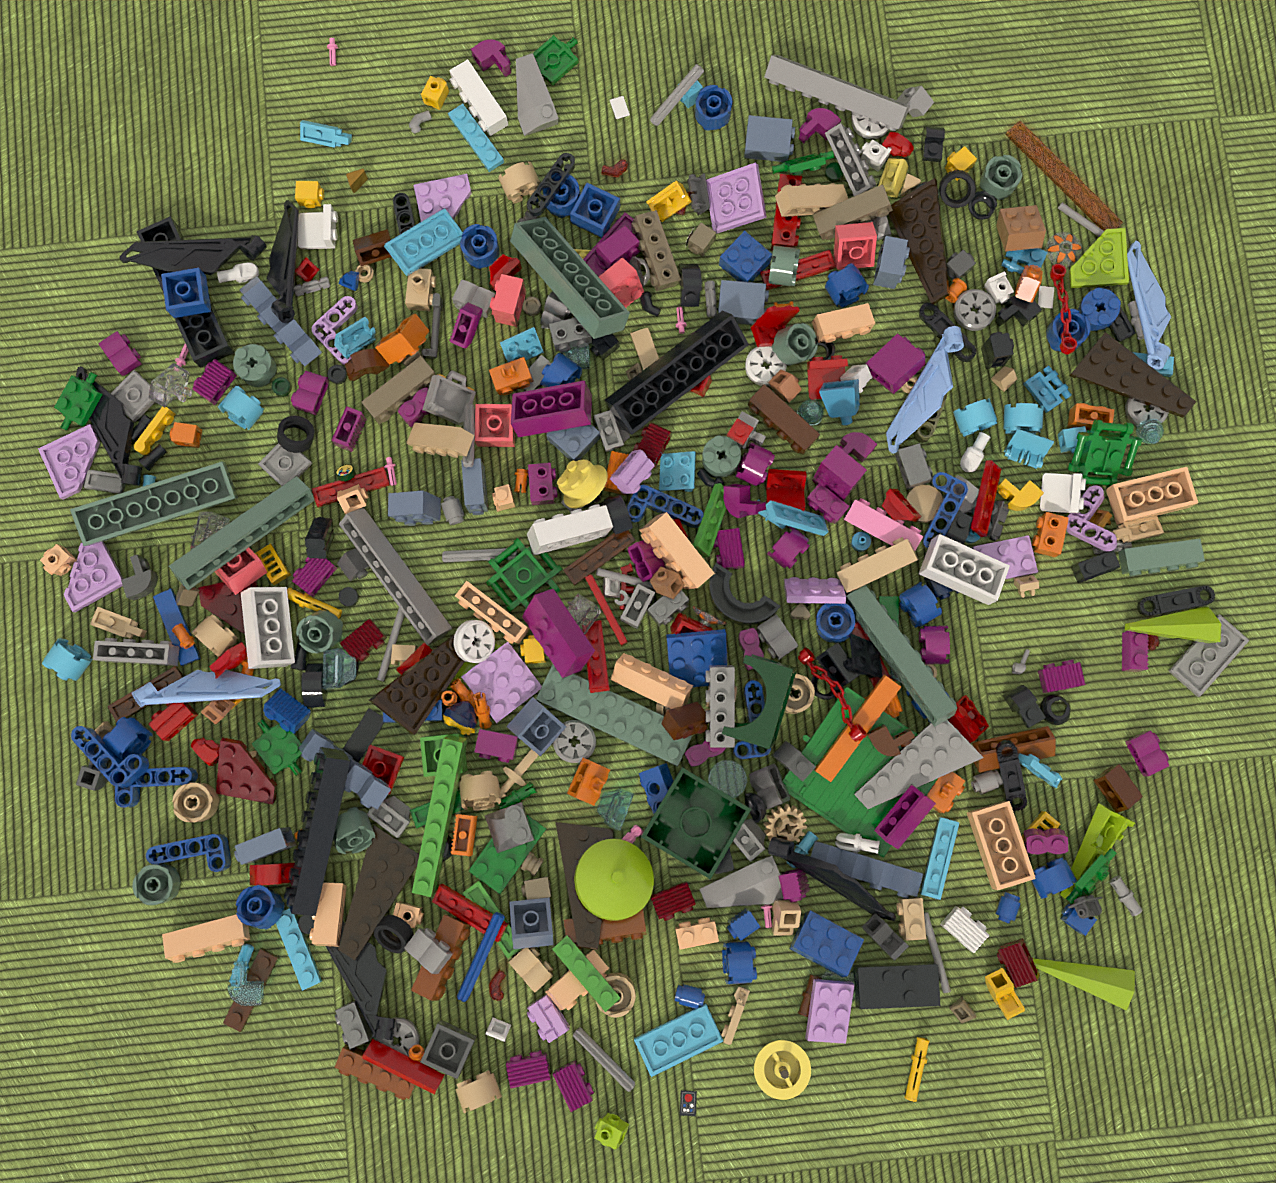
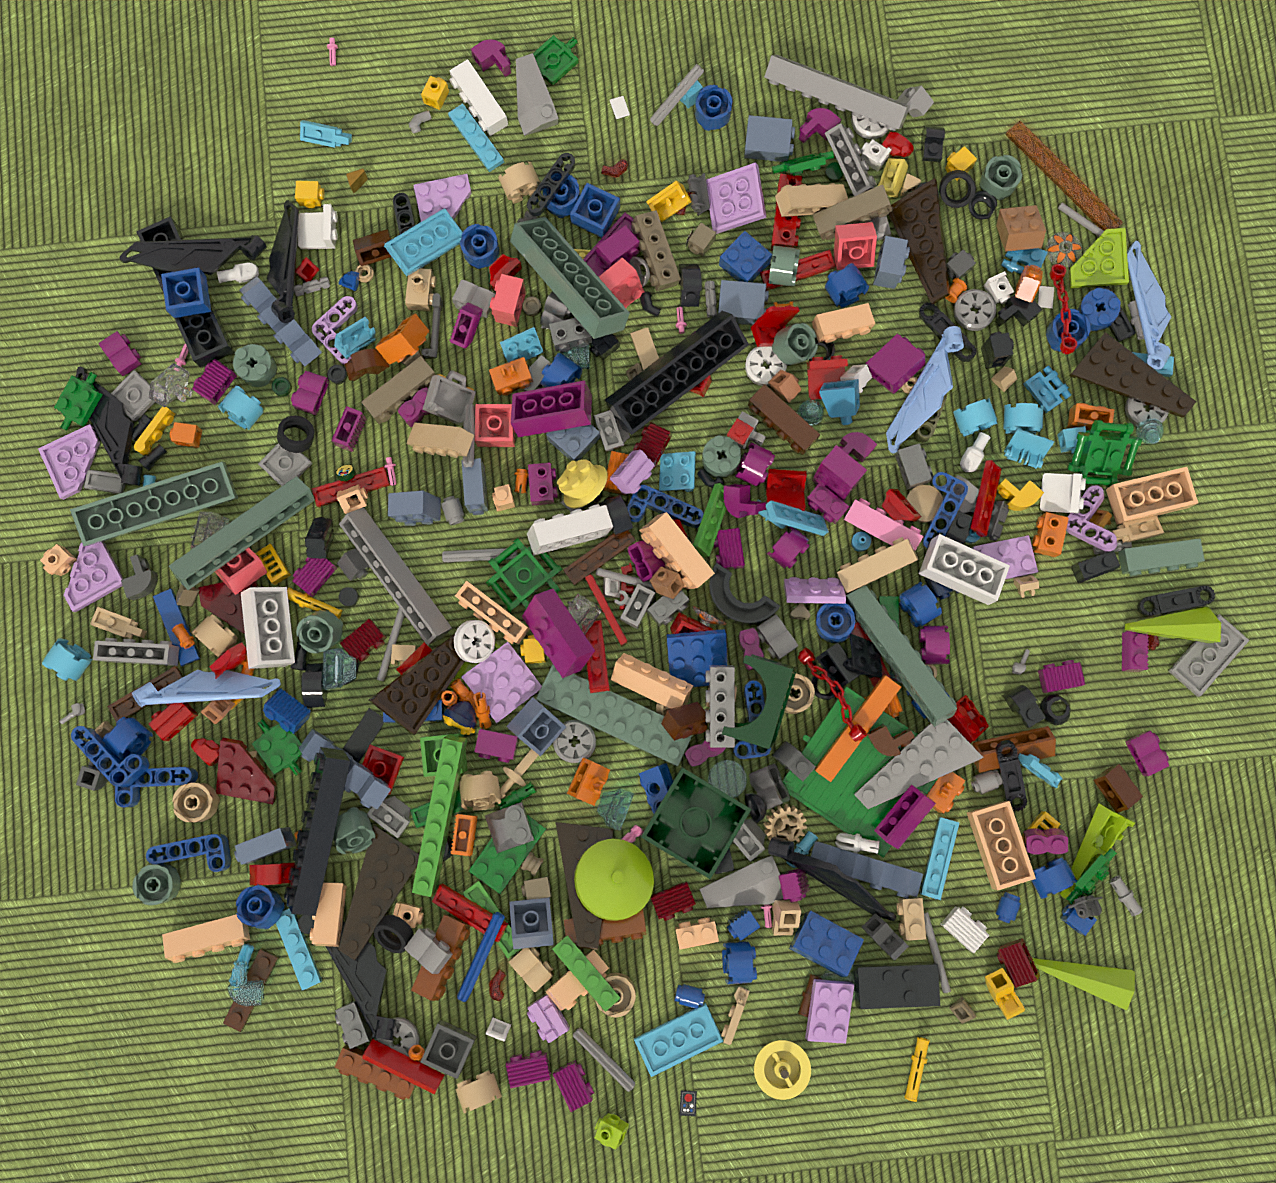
(78, 709): none -> light grey hand

